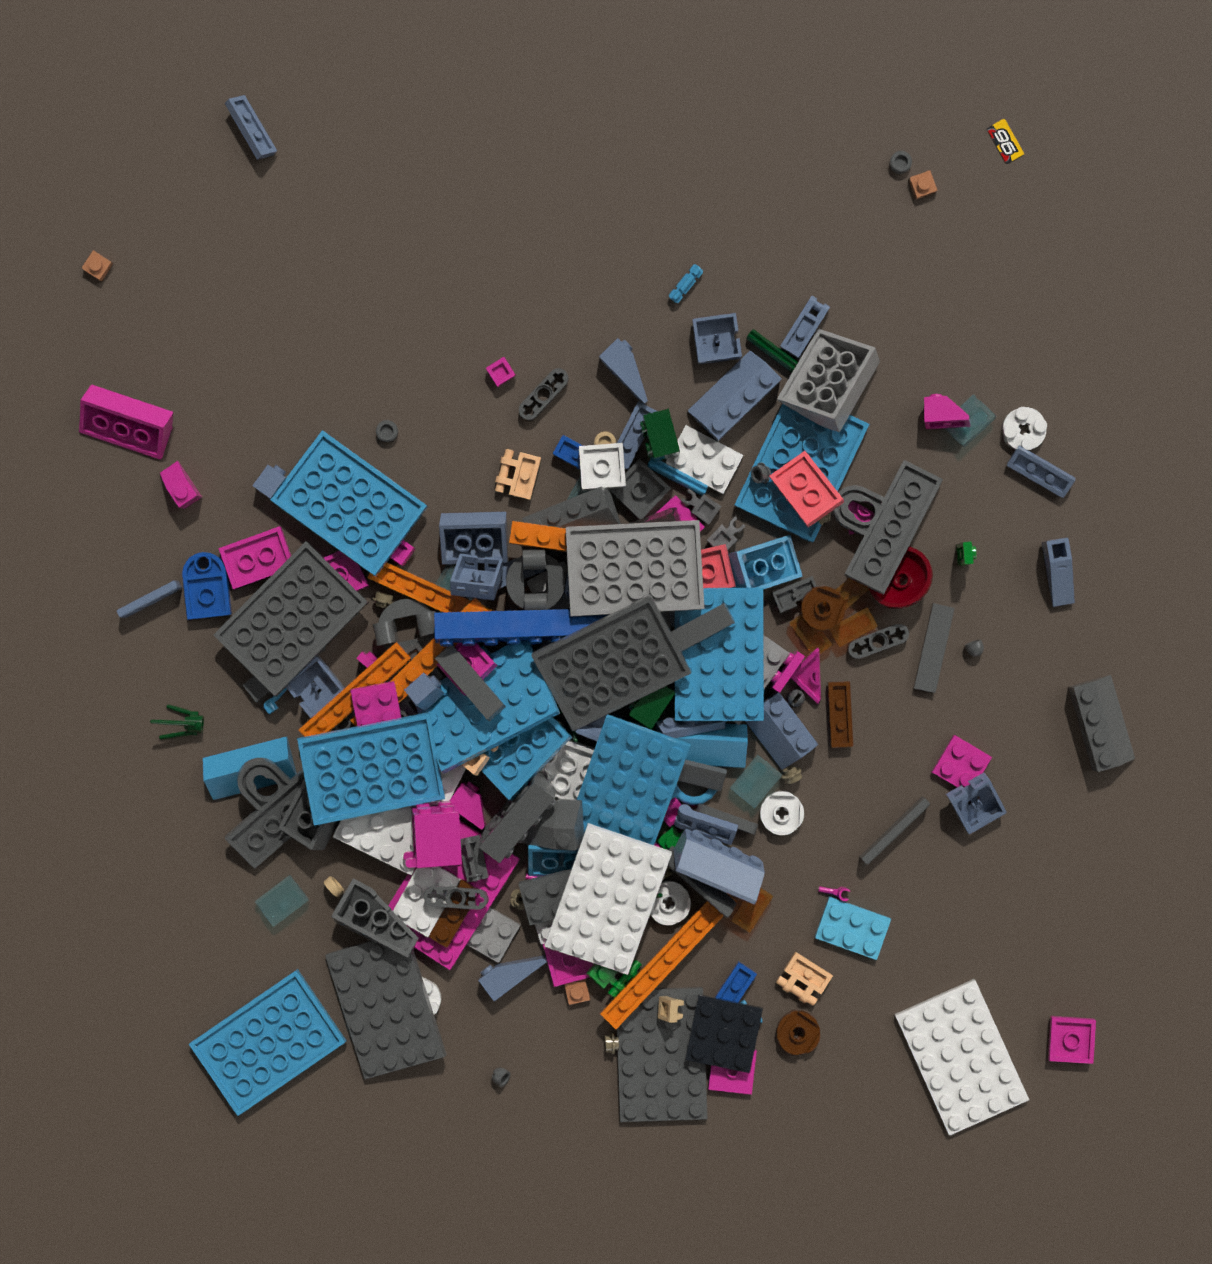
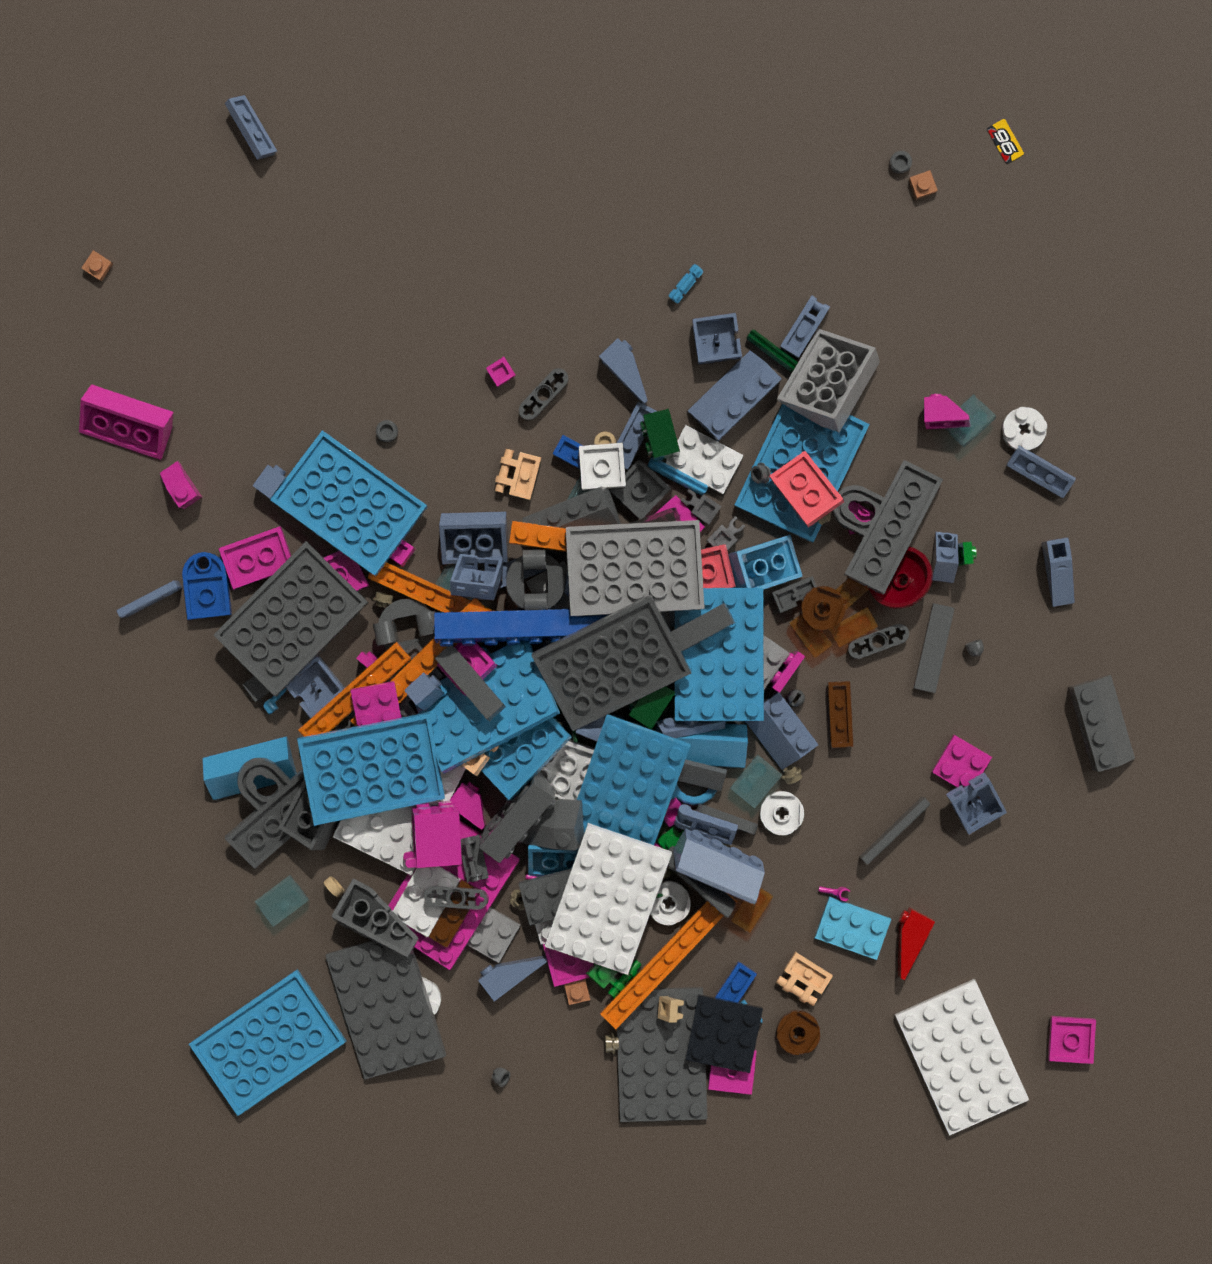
(193, 723): dark green plant -> none
(808, 675): dark pink tile -> none
(913, 933): none -> red slope
(945, 557): none -> sand blue slope

